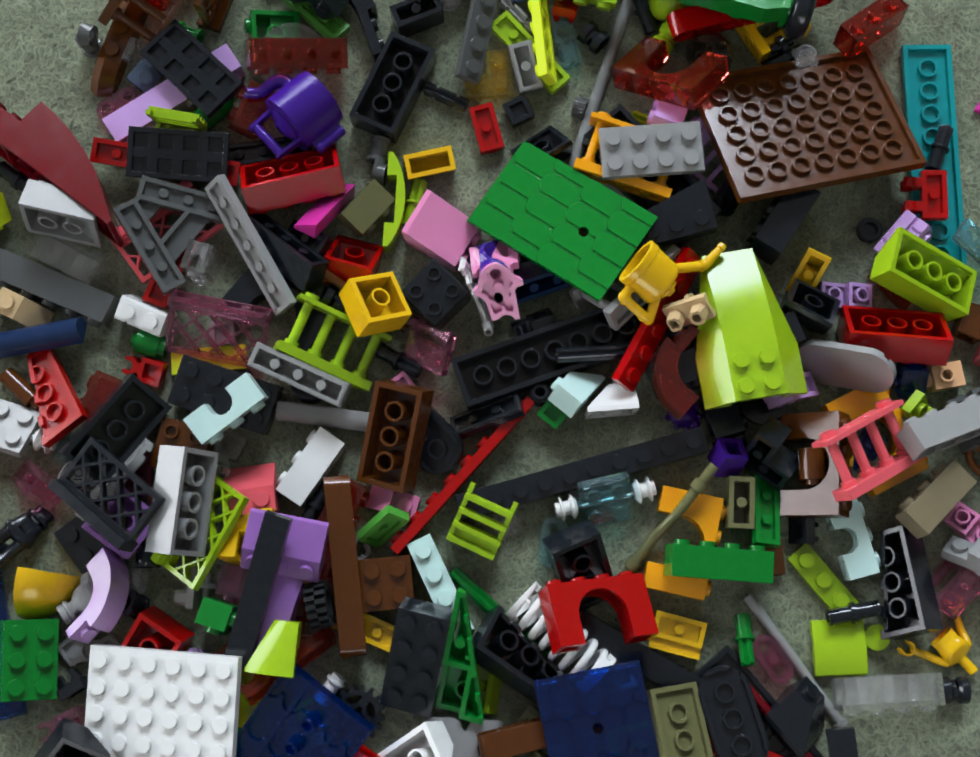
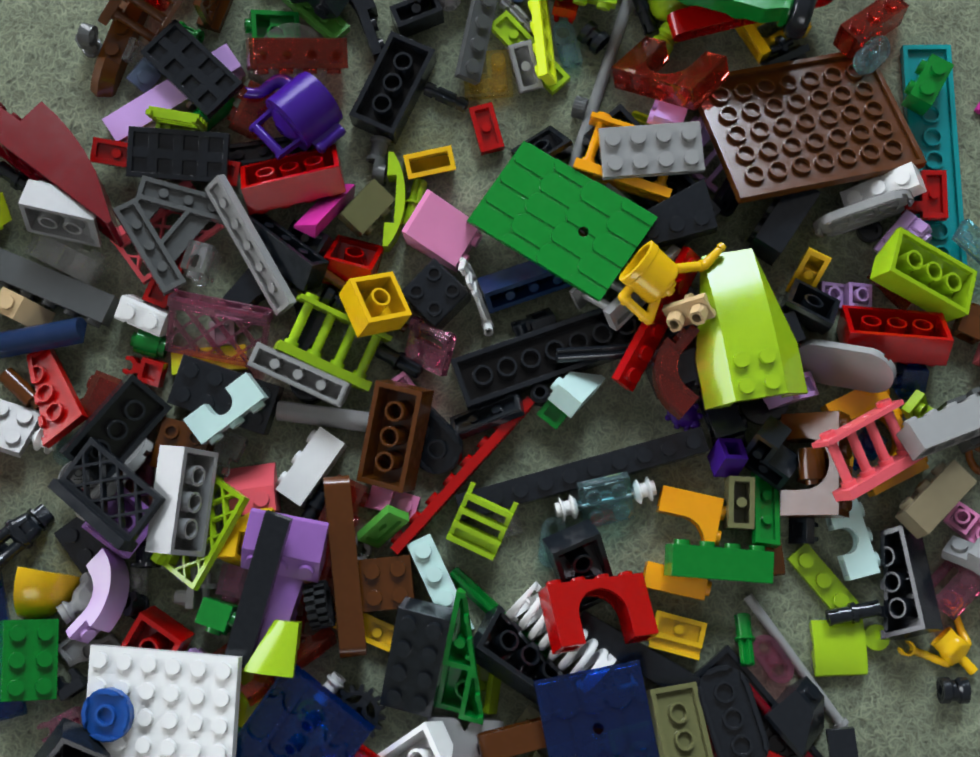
(34, 482): clear pink slope -> none
(107, 714): none -> blue tile
(116, 101): clear pink plate -> none
(494, 267): bright pink hips -> none
(518, 111): black plate -> none
(613, 402): white slope -> none
(698, 487): olive bar -> none
(710, 42): clear smoke cylinder -> none
(805, 56): clear plate -> none
(863, 213): none -> light grey tile
(871, 55): none -> clear light blue plate
(887, 692): clear brick -> none
(903, 177): none -> white brick
(927, 85): none -> green brick
(939, 147): black axle -> none
(945, 377): light nougat brick -> none

